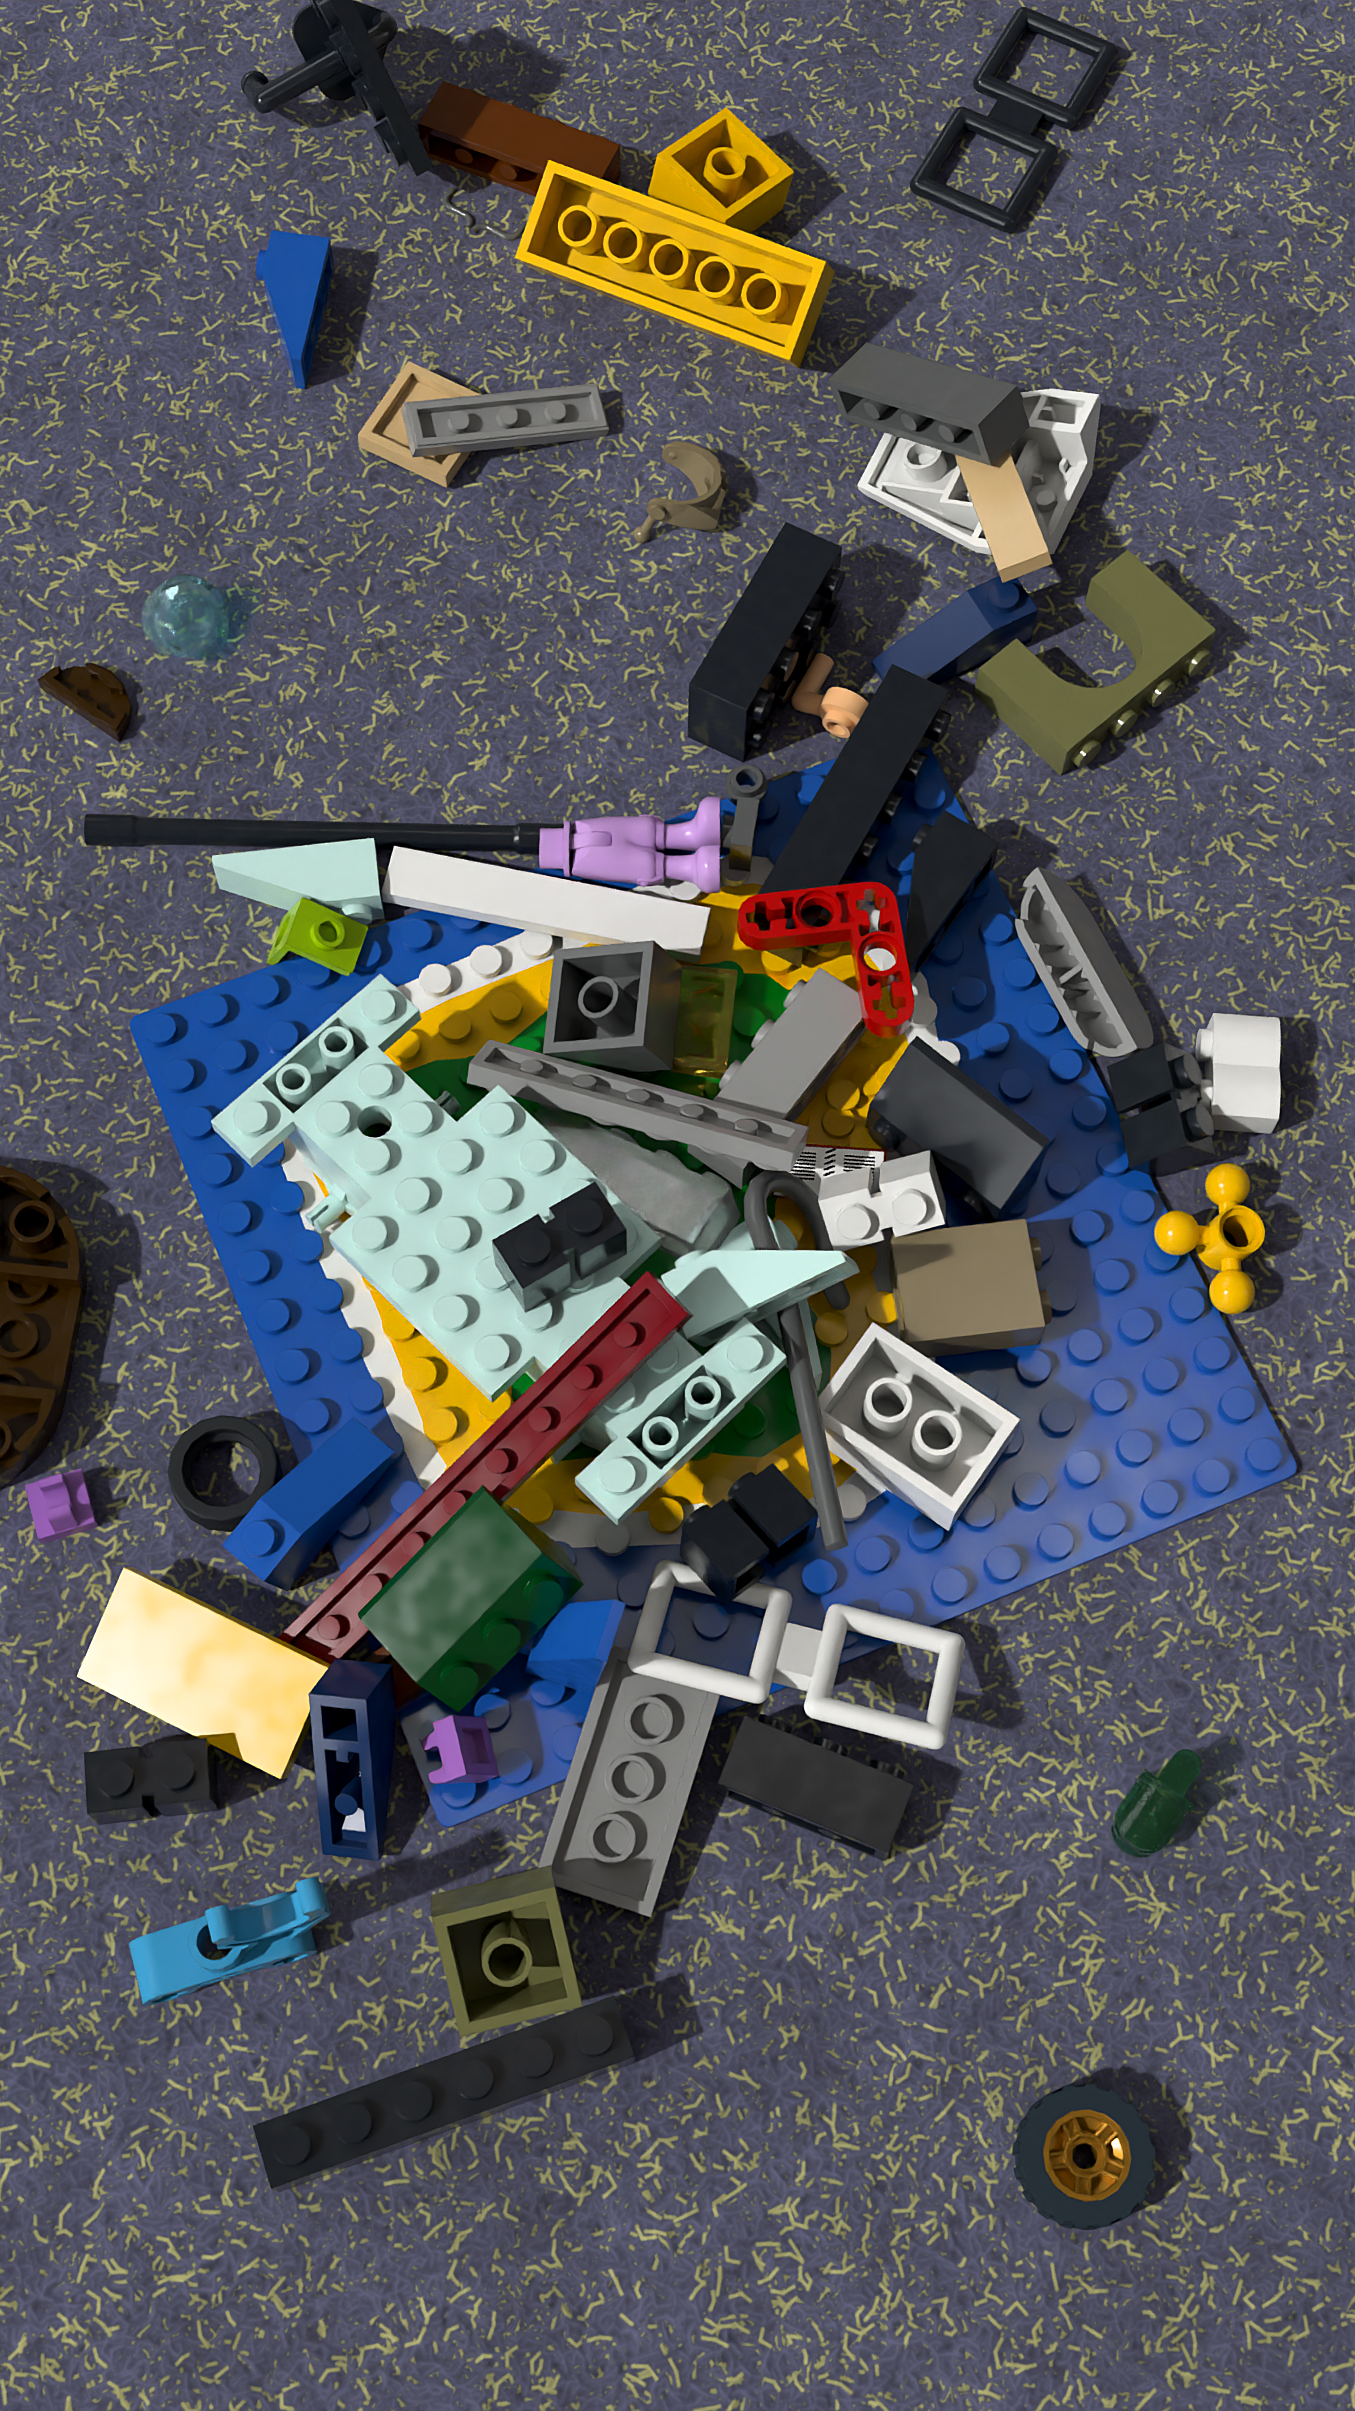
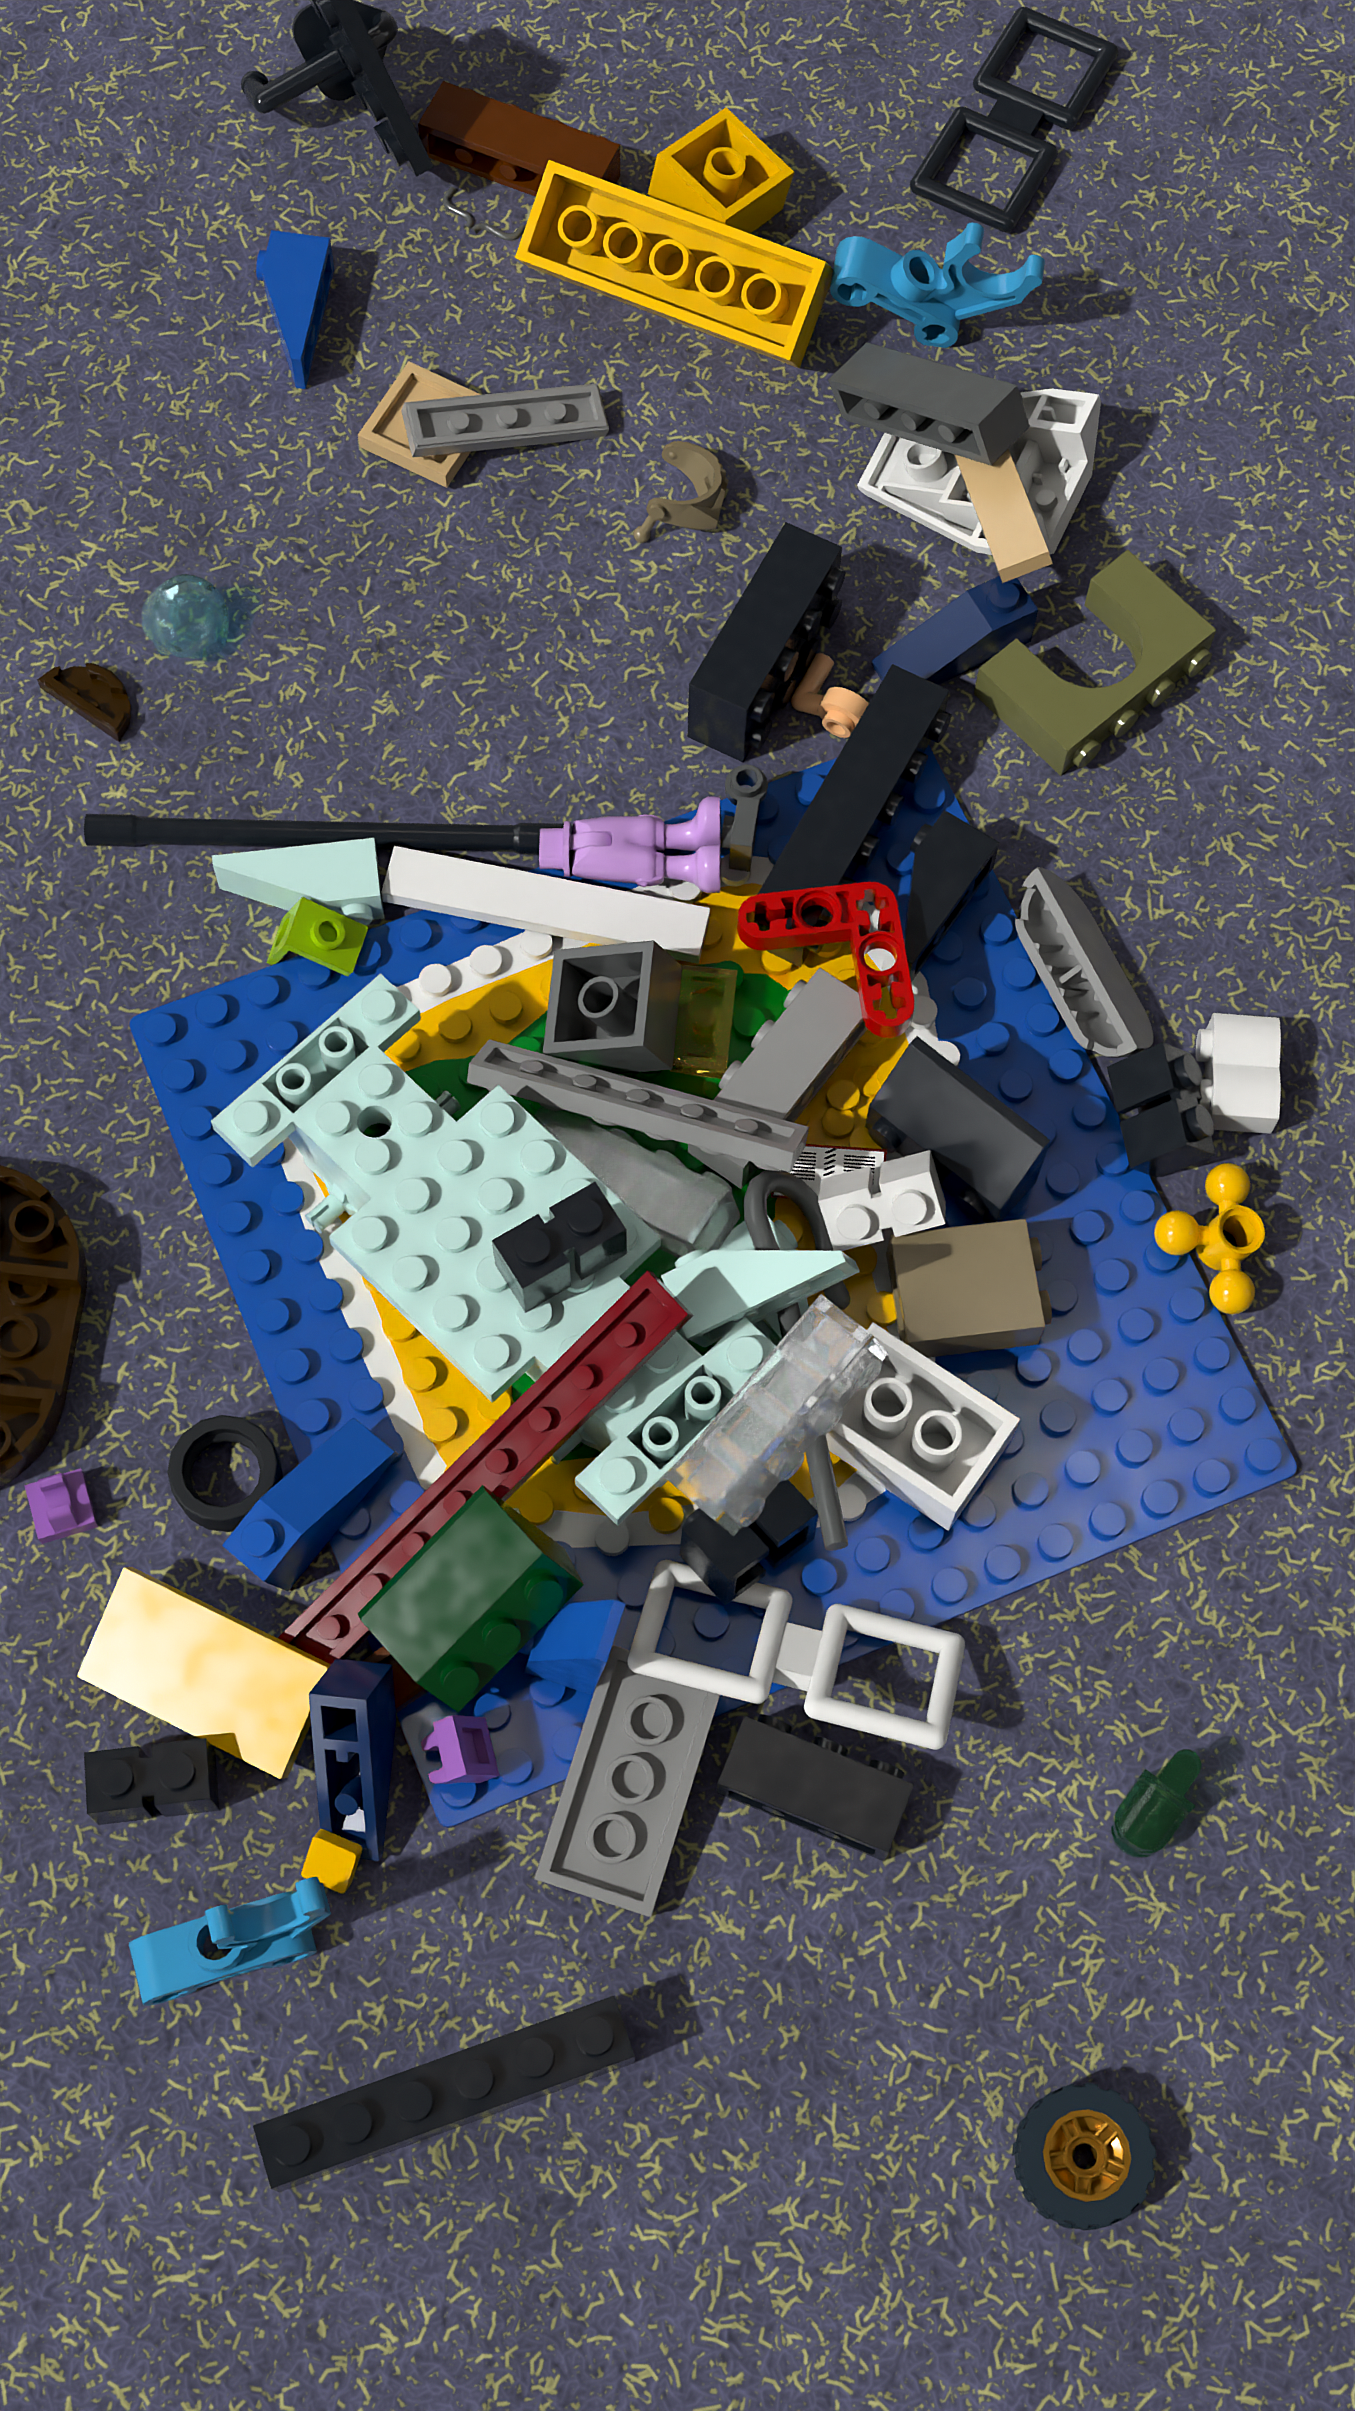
(332, 1860): none -> yellow piece
(505, 1951): olive brick -> none
(778, 1415): none -> clear brick
(924, 292): none -> dark azure piece

